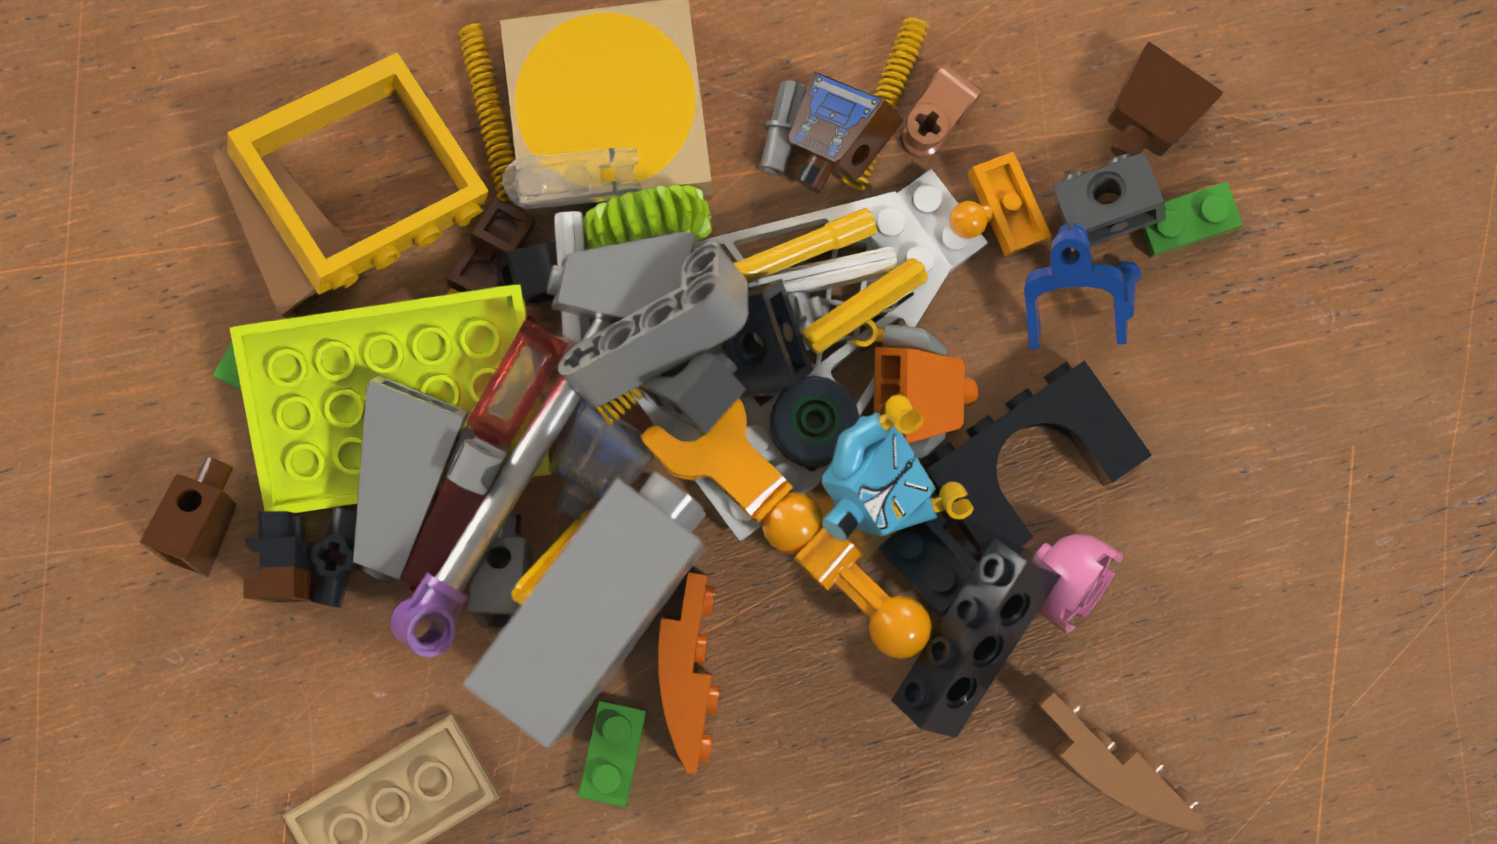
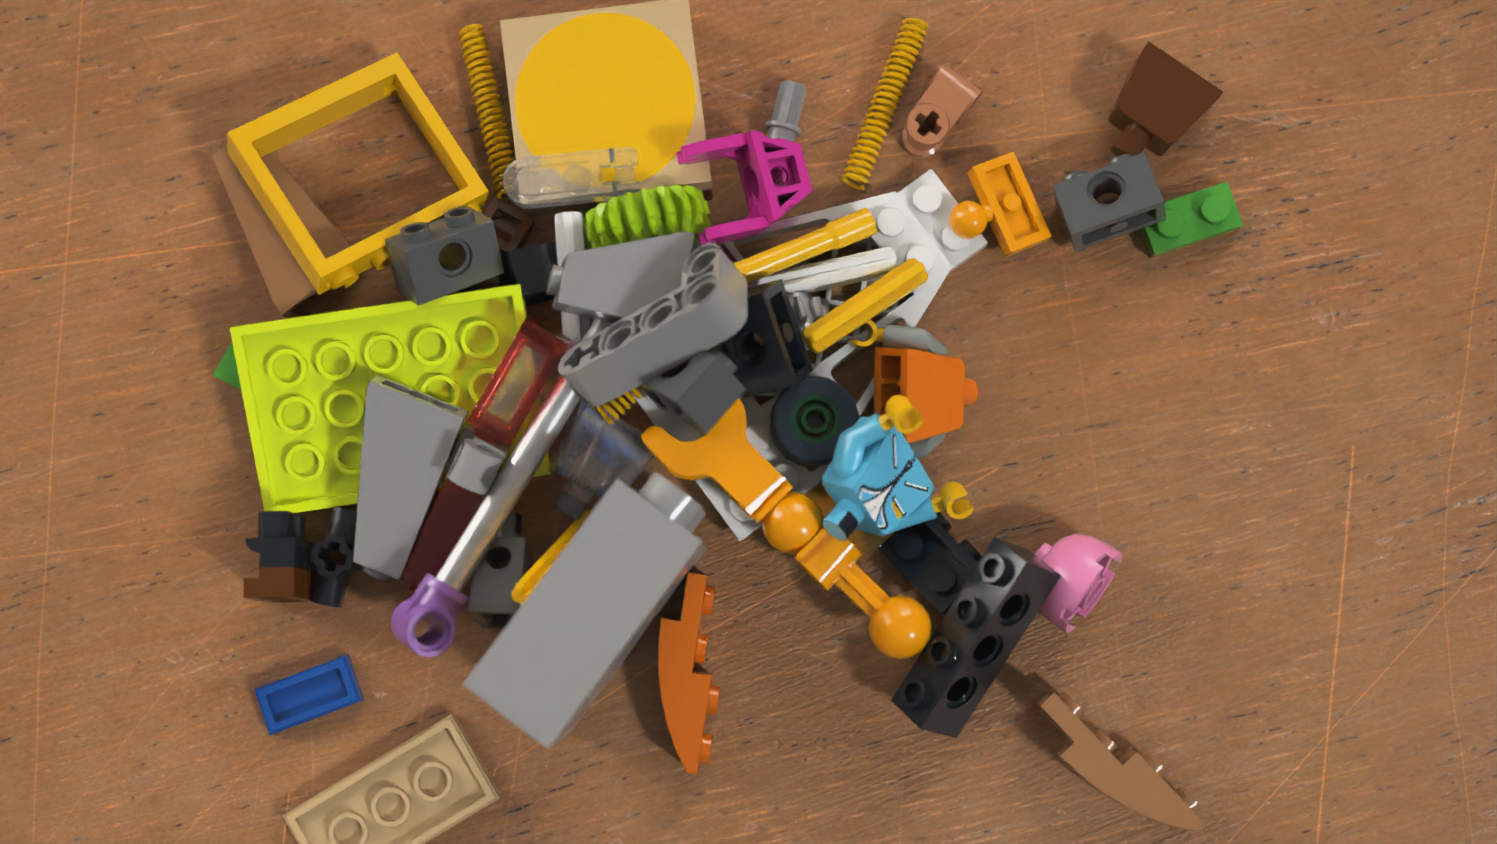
(192, 519): reddish brown torso -> none
(309, 694): none -> blue tile
(469, 260): none -> dark grey brick
(612, 753): bright green plate -> none
(770, 174): none -> dark pink piece
(839, 130): torso -> none
(1071, 405): black arch -> none
(1077, 270): blue piece -> none

